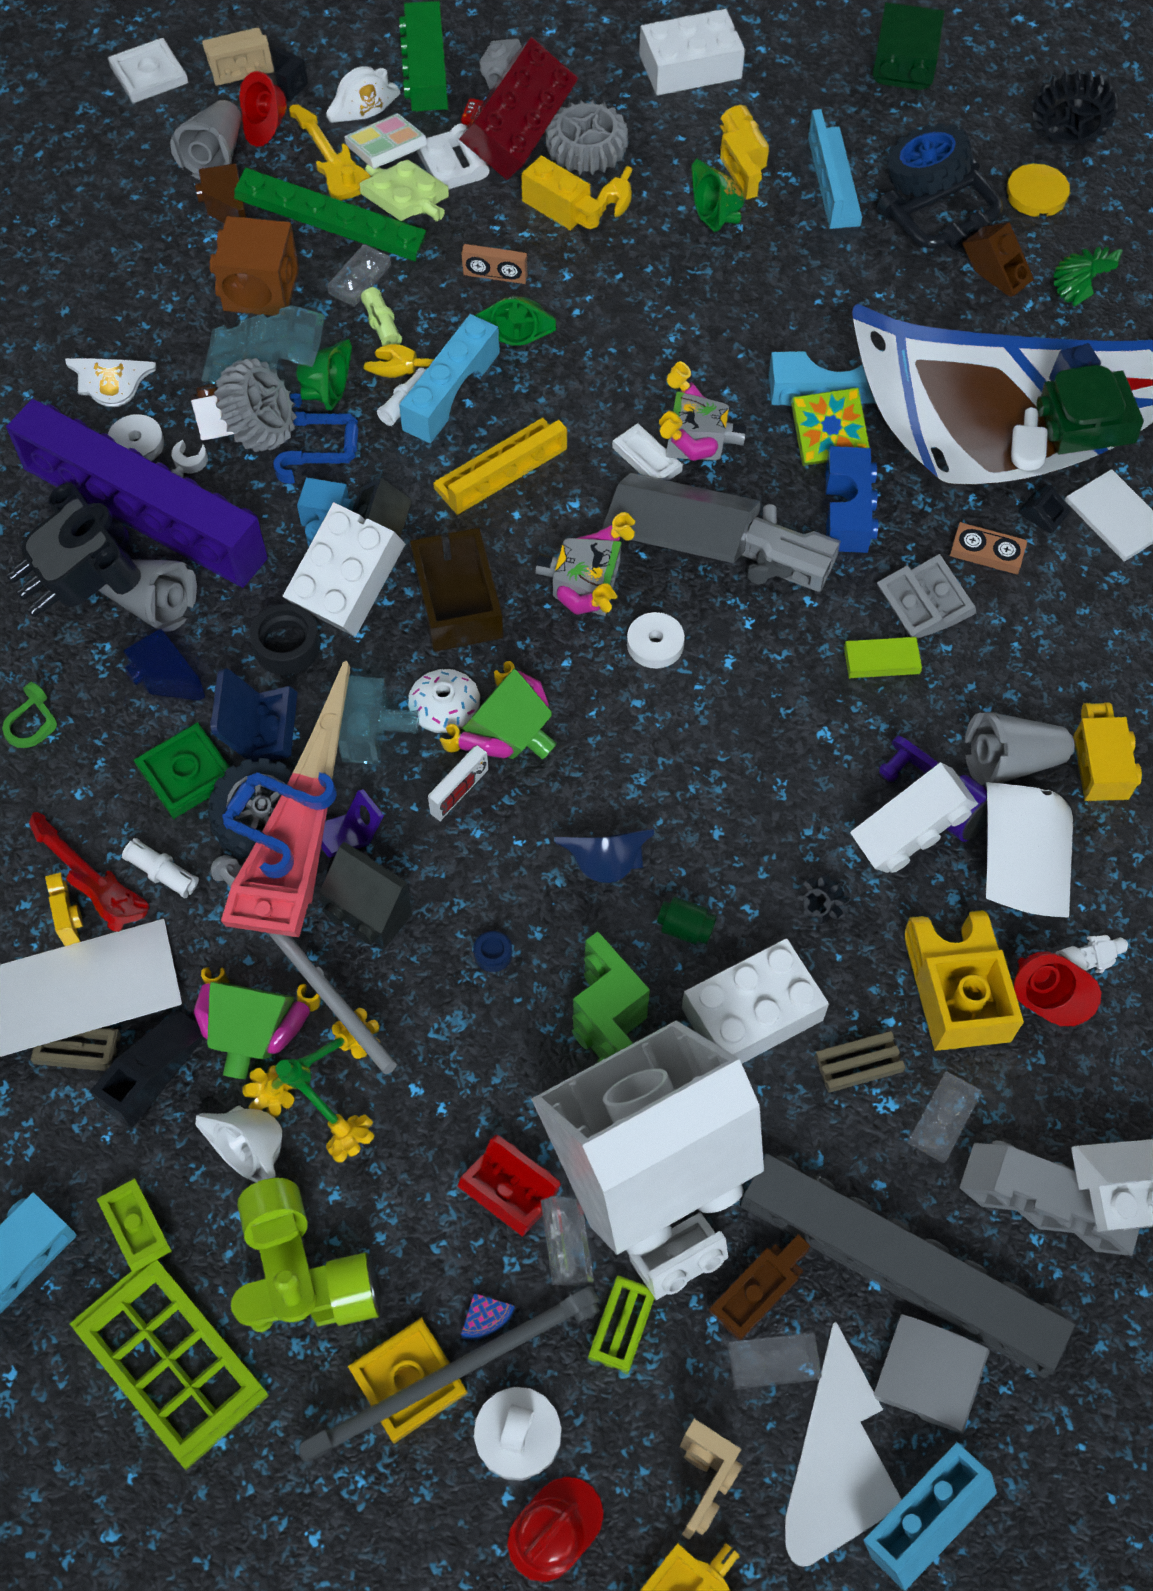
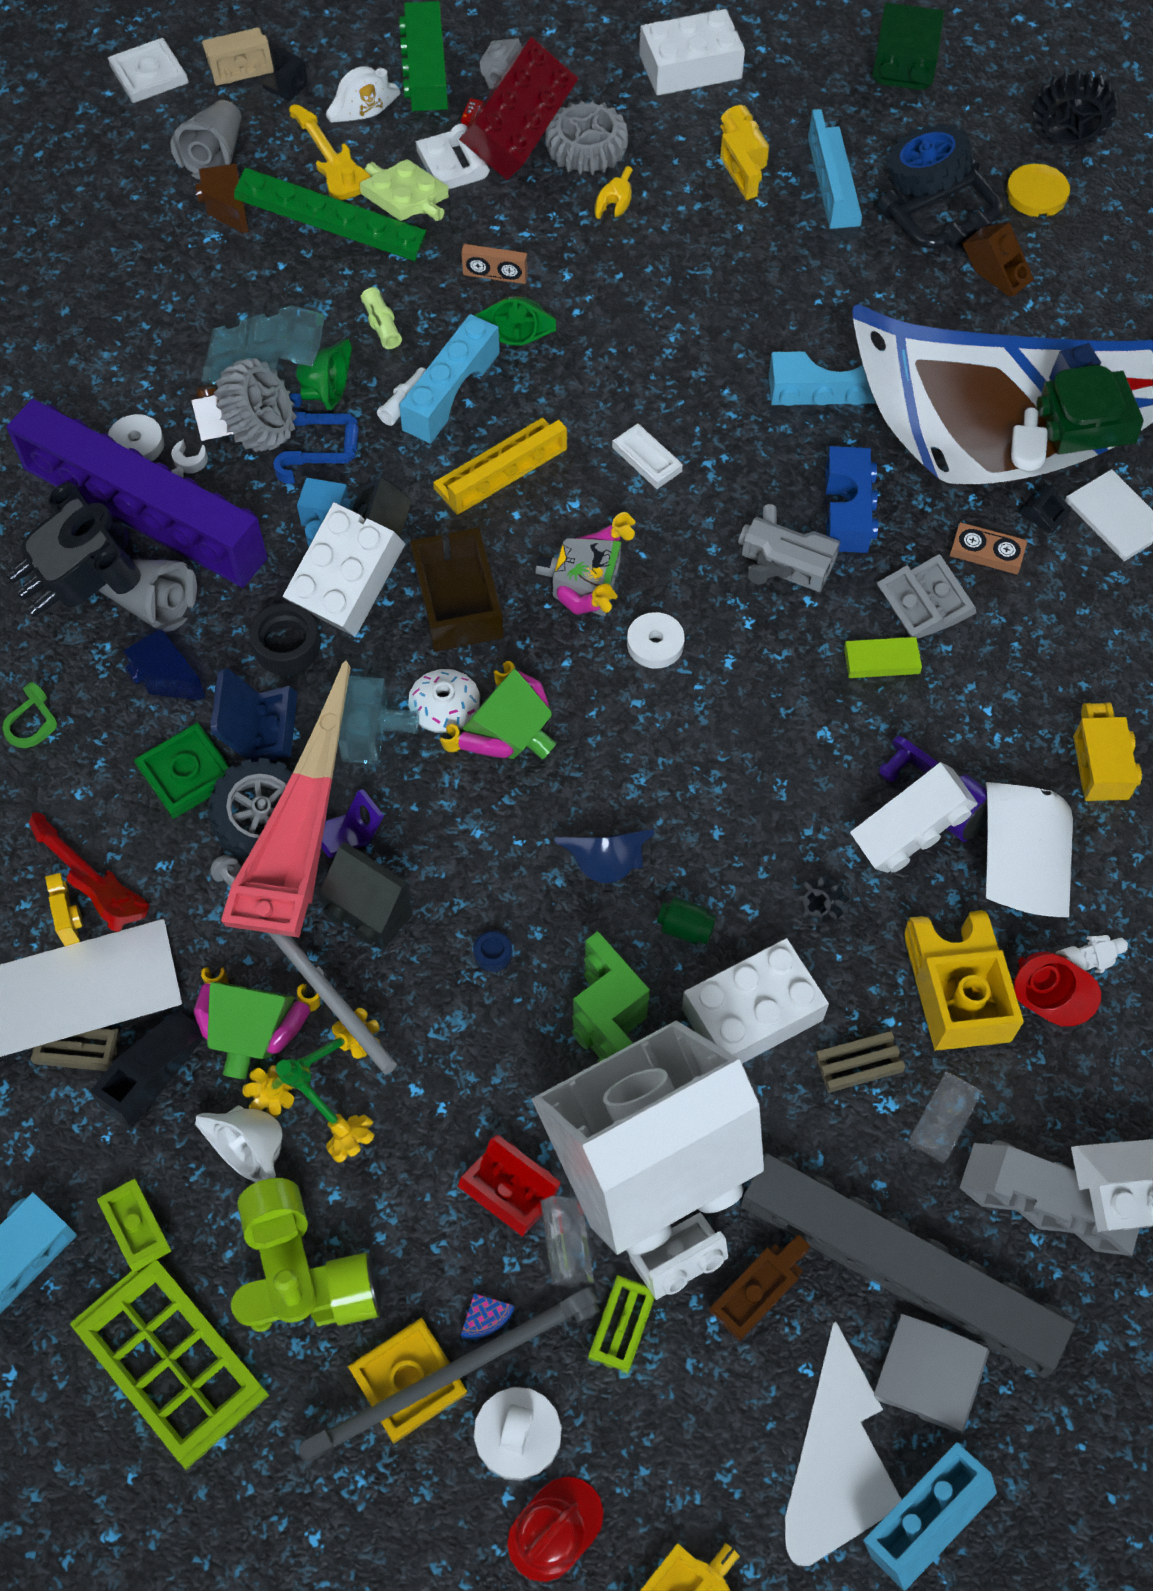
(110, 380): white hat -> none
(160, 867): white pin -> none
(244, 794): blue piece -> none
(255, 265): dark orange brick -> none
(261, 107): red piece -> none
(358, 275): clear plate -> none
(385, 141): tile -> none
(402, 361): yellow hand -> none
(458, 782): white tile -> none
(559, 195): yellow brick -> none
(684, 516): dark grey slope -> none
(696, 424): torso -> none
(708, 1450): tan bracket -> none
(715, 196): green hat -> none
(774, 1361): clear plate -> none
(828, 421): tile -> none
(1014, 747): light grey cone -> none
(1077, 272): green hair -> none

